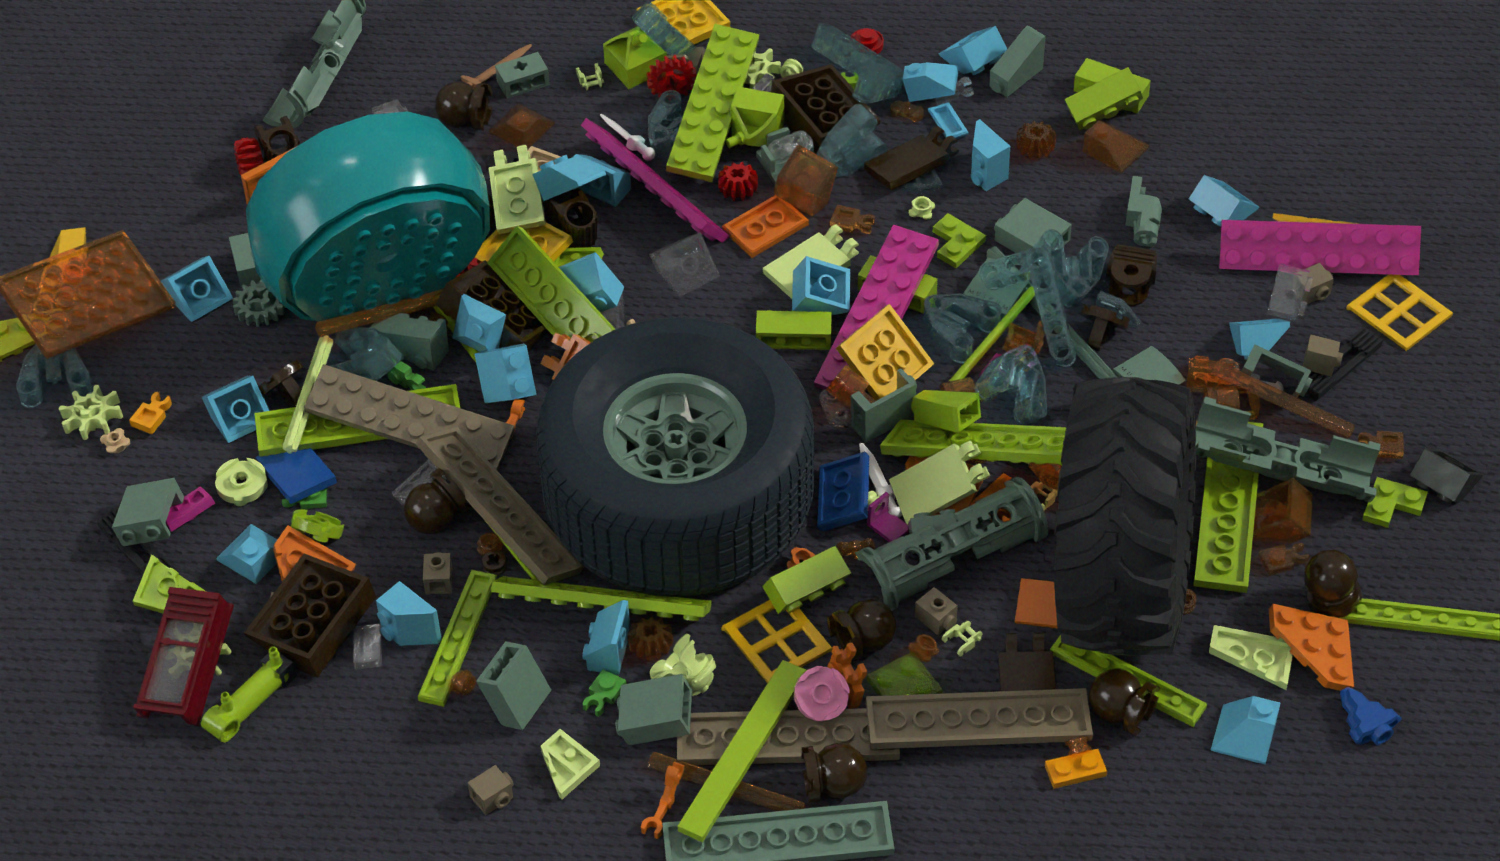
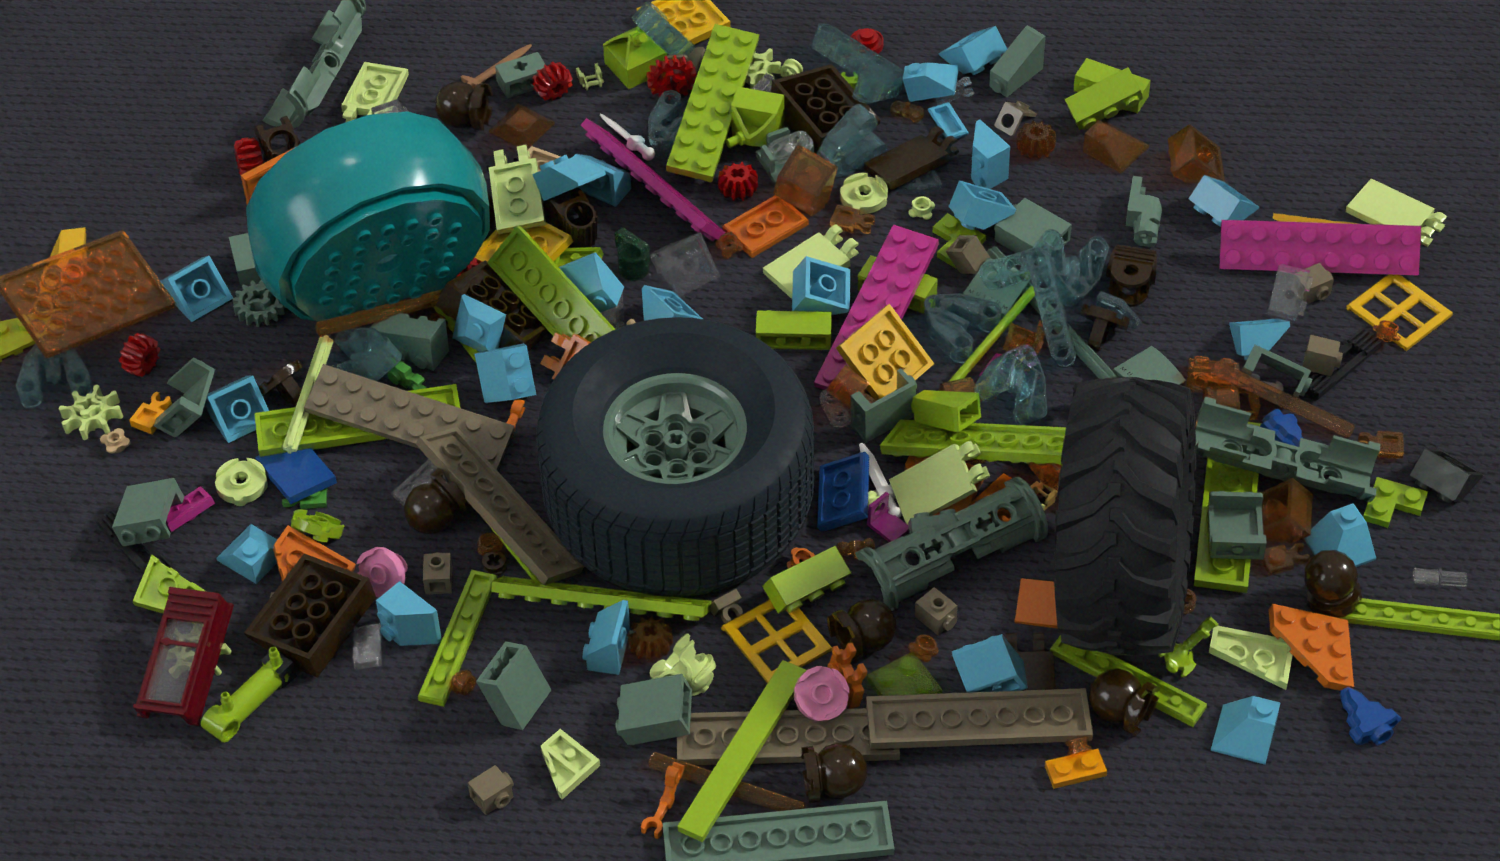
(139, 354): none -> red gear
(194, 381): none -> sand green panel
(373, 87): none -> yellowish green tile
(382, 568): none -> bright pink tile
(552, 81): none -> red gear
(603, 689): bright green plate -> none
(632, 255): none -> clear green piece
(664, 304): none -> medium azure slope
(726, 239): none -> clear orange plate
(726, 603): none -> dark tan tile
(860, 182): none -> yellowish green plate
(957, 631): yellowish green piece -> none
(967, 254): none -> dark tan brick
(979, 206): none -> medium azure slope
(990, 666): none -> medium azure slope
(1017, 110): none -> dark tan bracket
(1180, 658): none -> lime piece
(1194, 156): none -> clear orange slope
(1236, 525): none -> sand green panel
(1284, 425): none -> blue rock
(1345, 532): none -> medium azure slope
(1387, 206): none -> yellowish green tile
(1387, 331): none -> clear orange plate
(1439, 578): none -> clear axle

